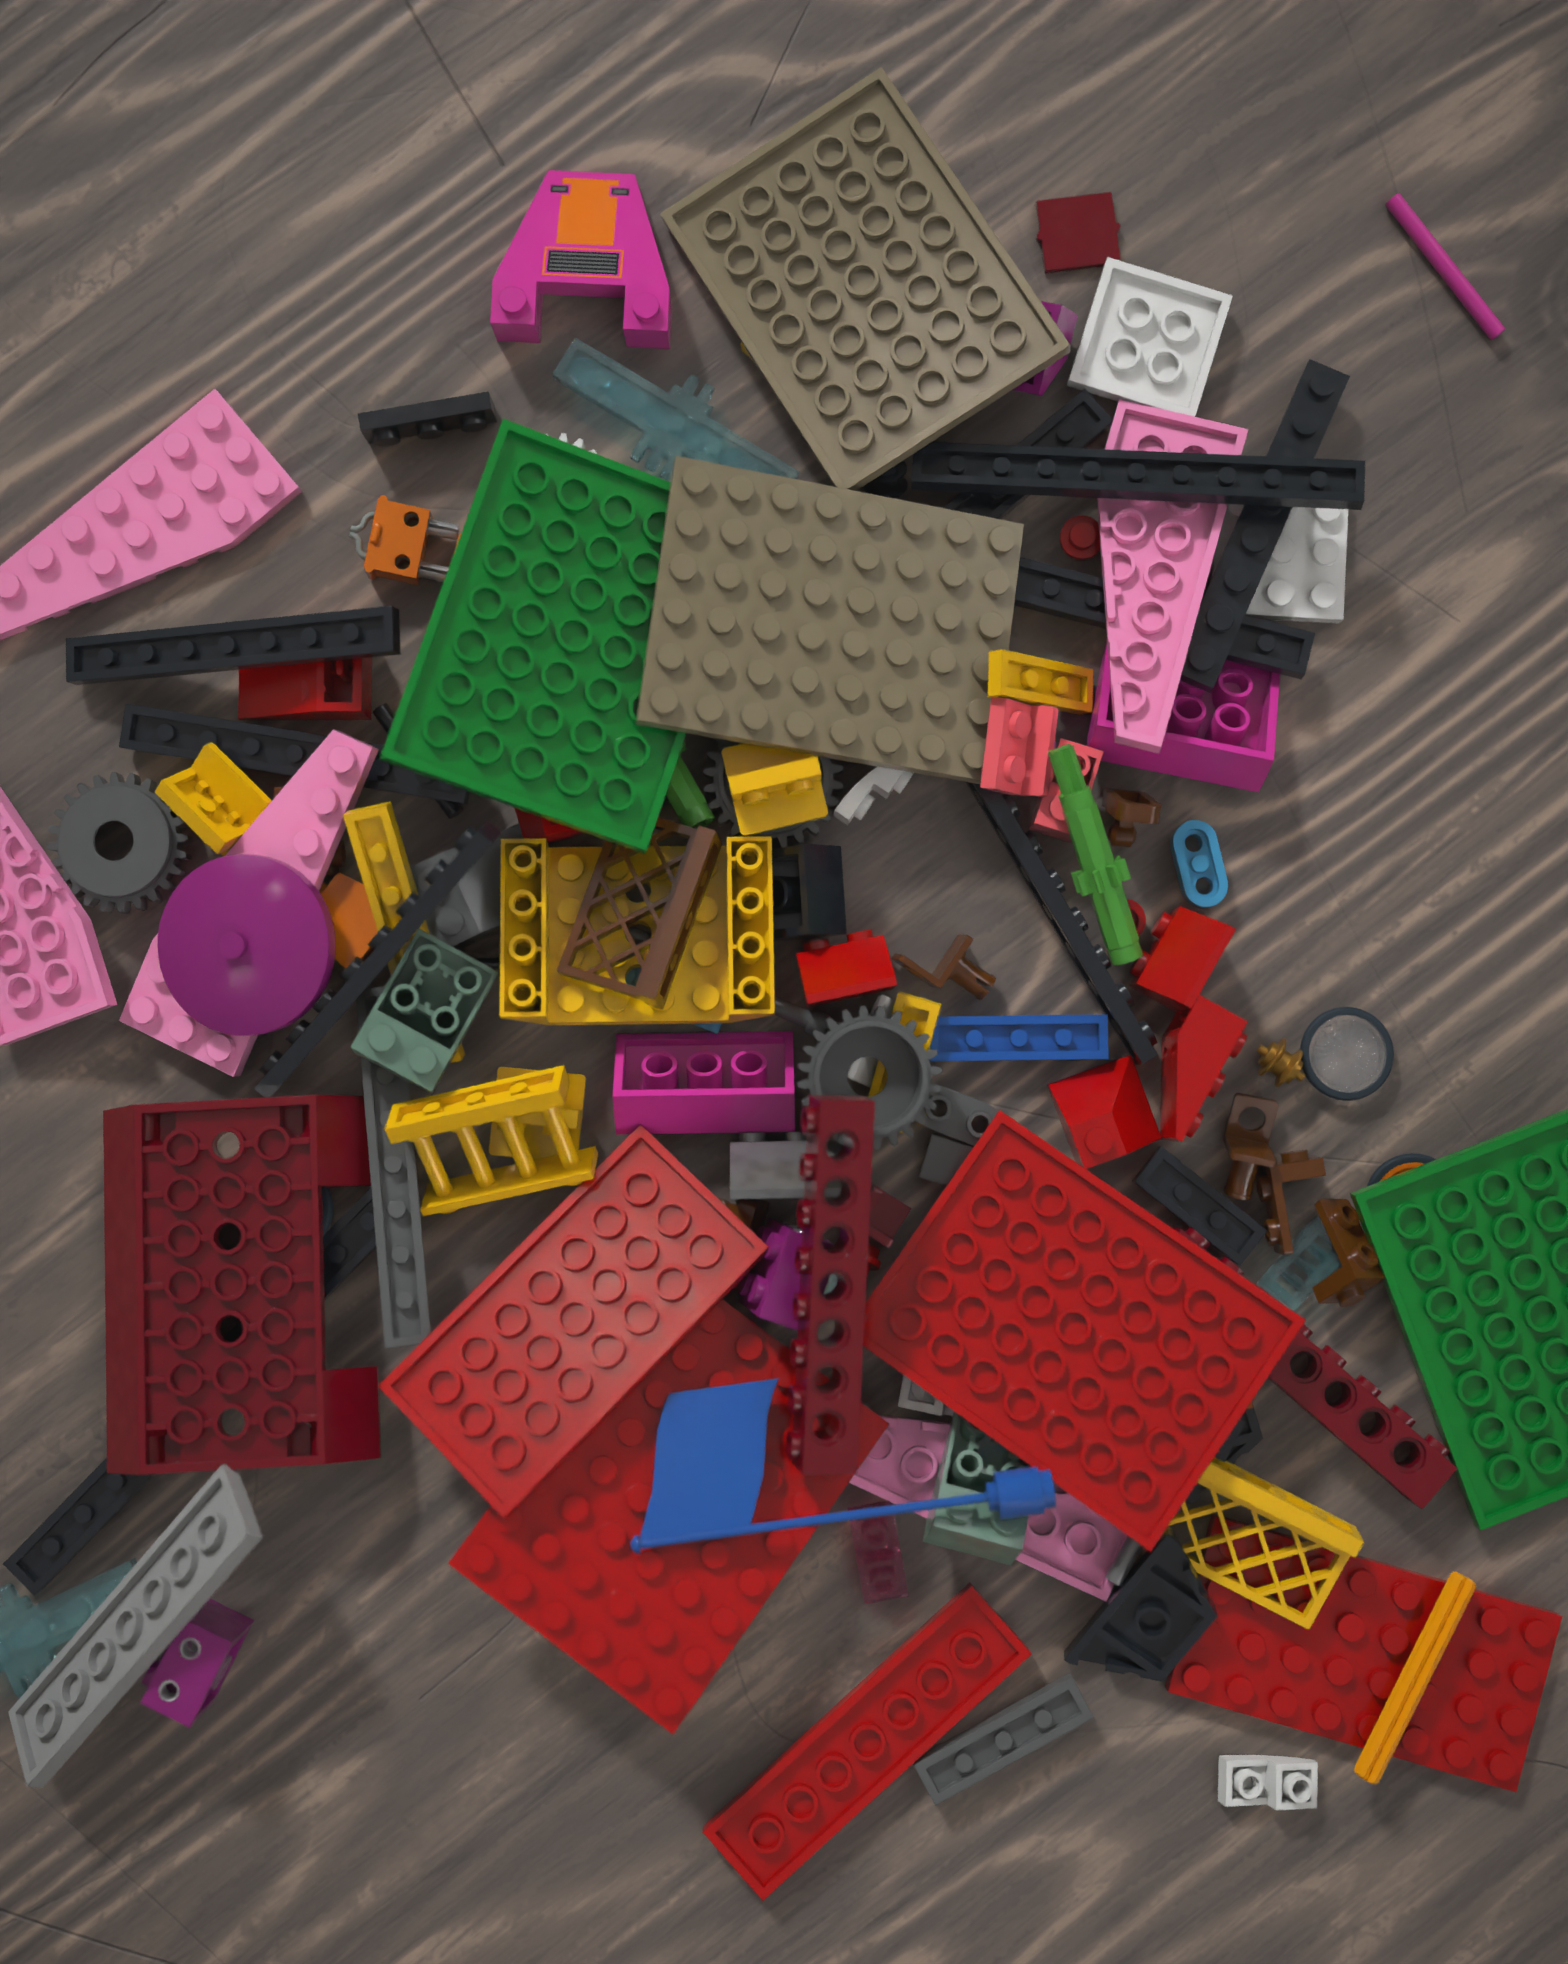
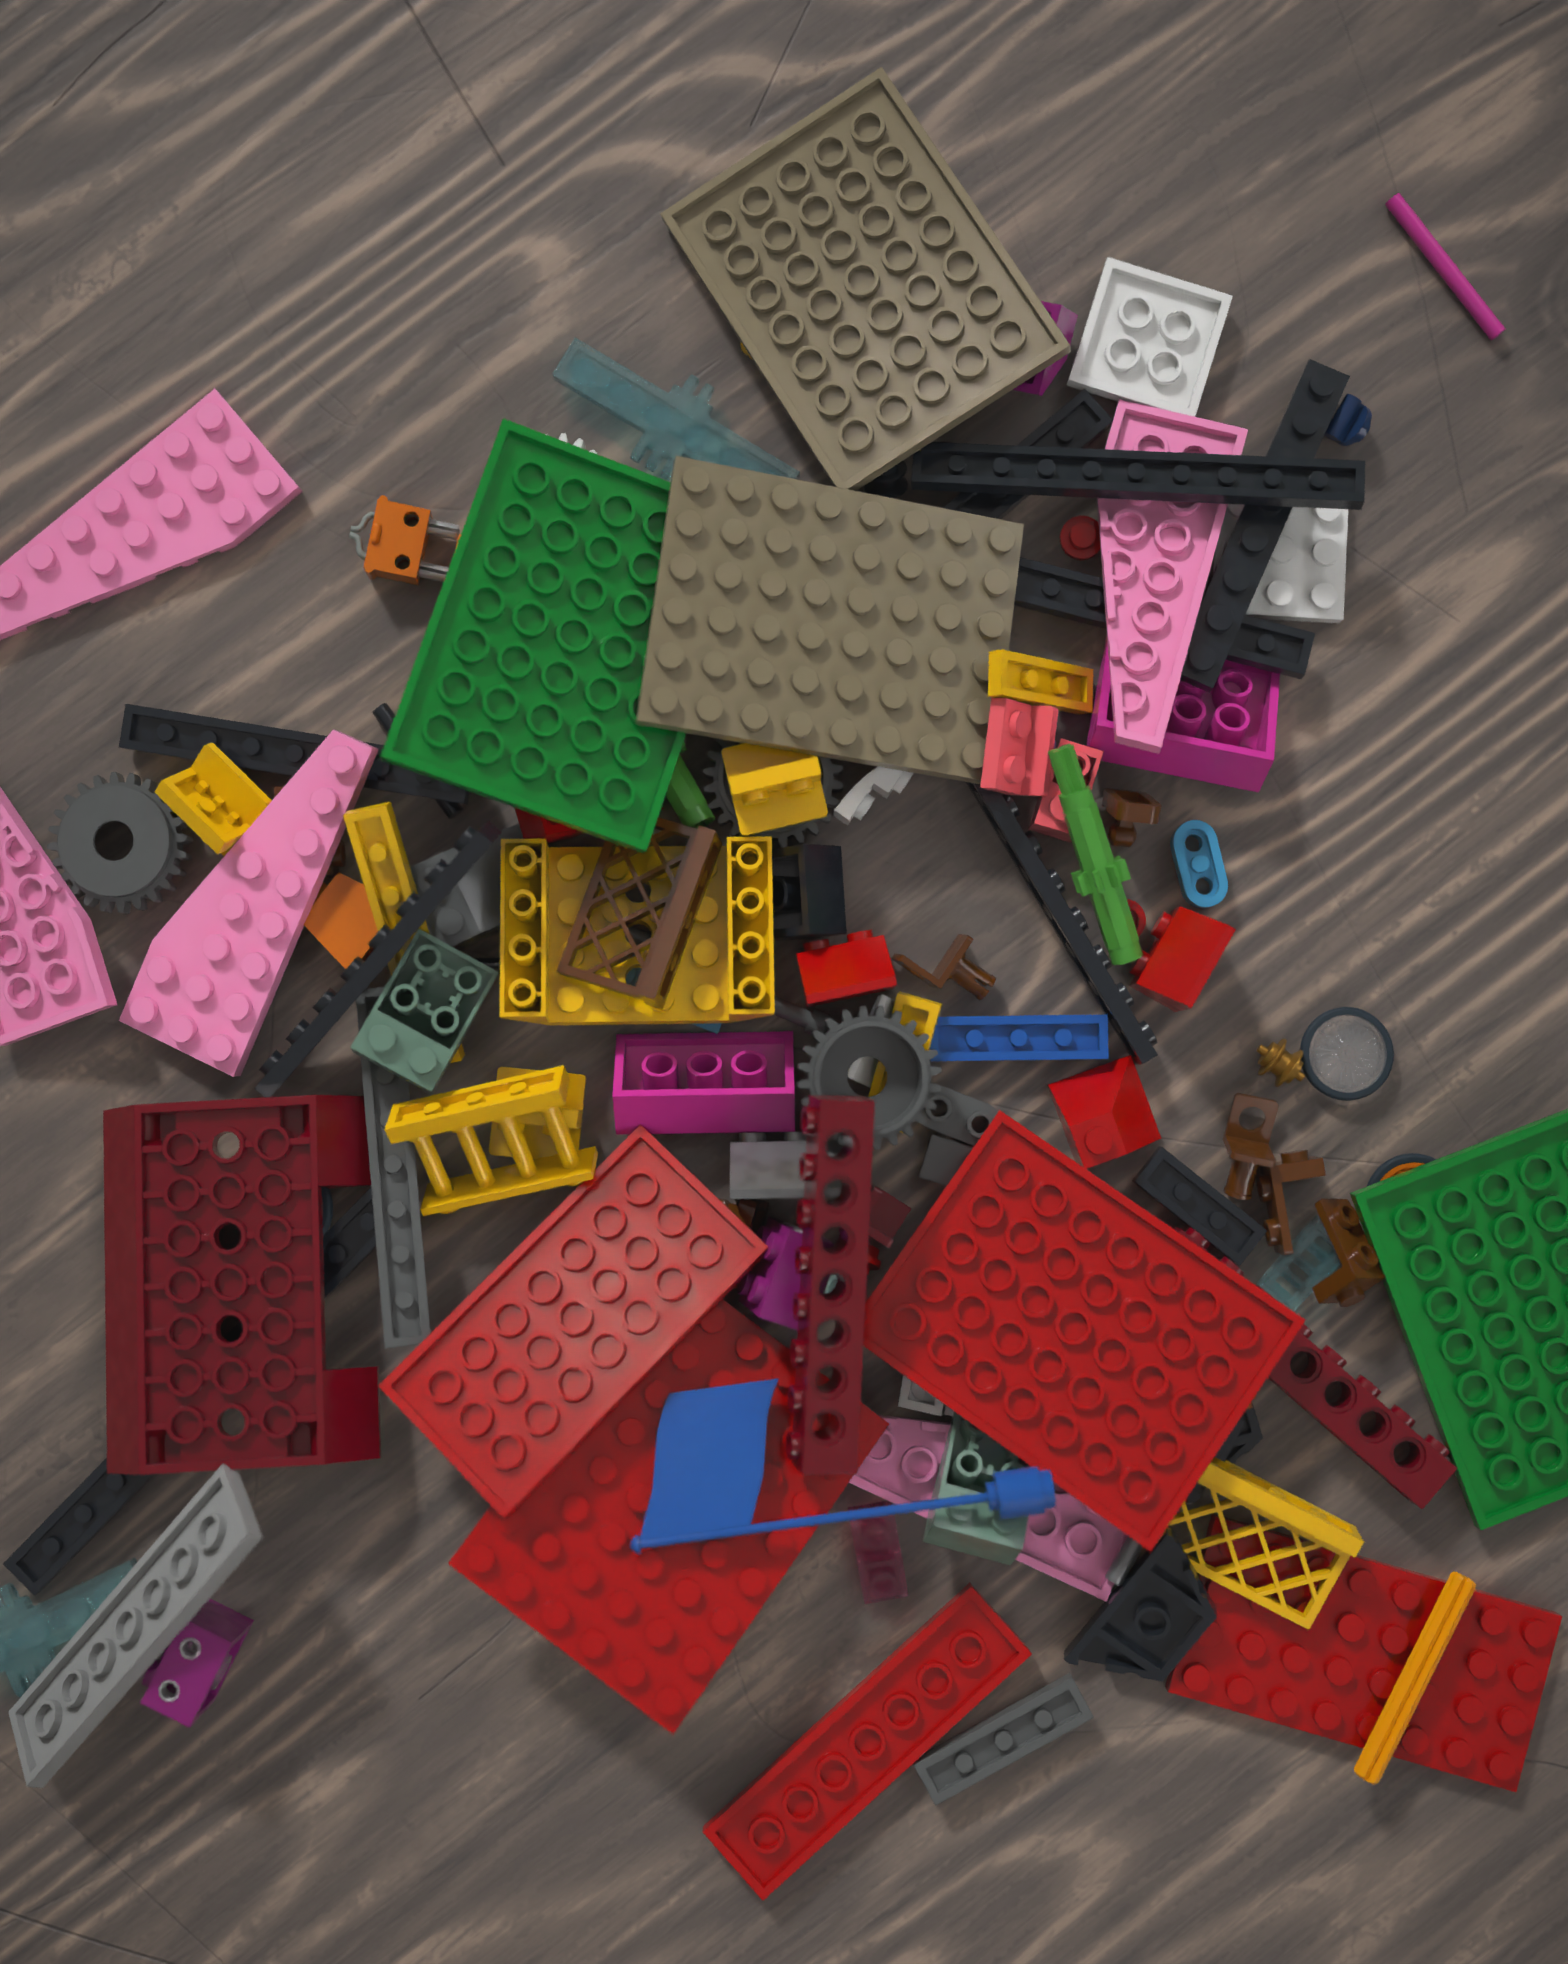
(234, 645): black plate -> none
(246, 944): magenta dish -> none
(307, 691): red slope -> none
(427, 419): black plate -> none
(586, 240): dark pink wedge -> none
(1077, 232): dark red piece -> none
(1192, 1062): red slope -> none
(1267, 1780): white slope -> none
(1350, 422): none -> dark blue plate

